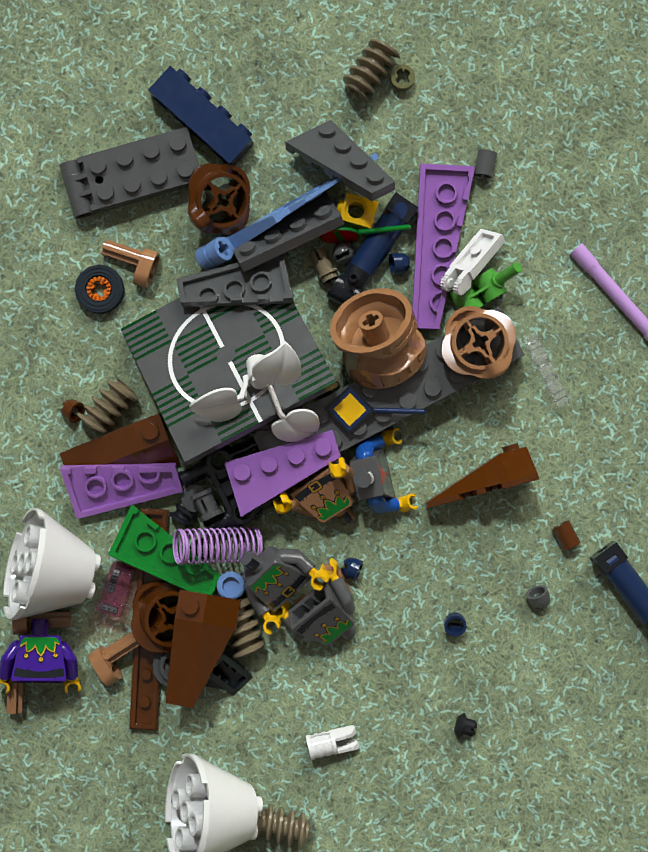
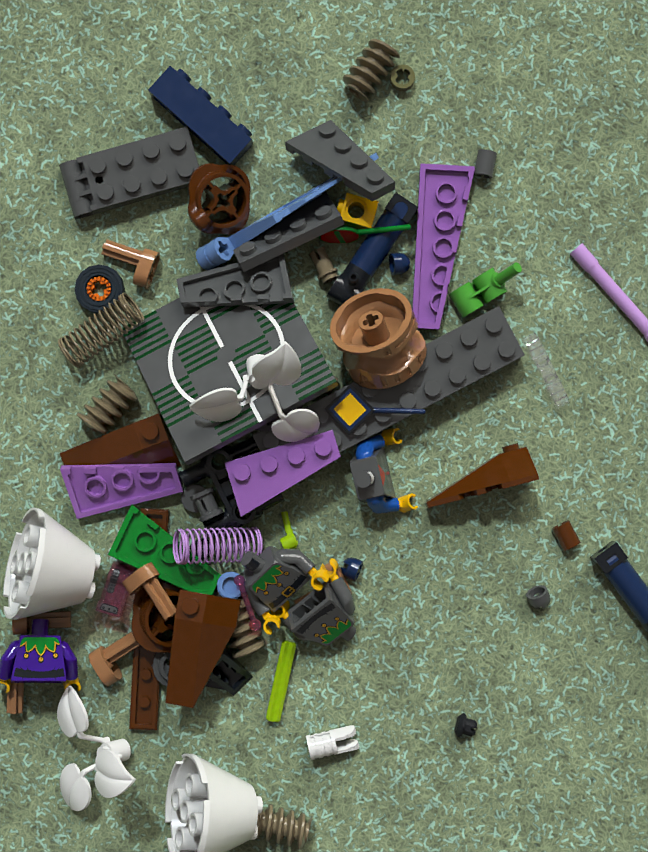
(69, 405): reddish brown hinge -> none
(110, 776): none -> white plant
(123, 302): none -> dark tan piece
(147, 578): none -> medium nougat piece
(183, 515): black bush -> none
(254, 624): none -> clear pink hinge
(281, 681): none -> lime axle
(288, 541): none -> lime hand
(322, 494): torso -> none
(341, 247): dark grey hinge -> none
(453, 628): dark blue hinge -> none
(471, 261): white hinge -> none
(502, 326): medium nougat piece -> none

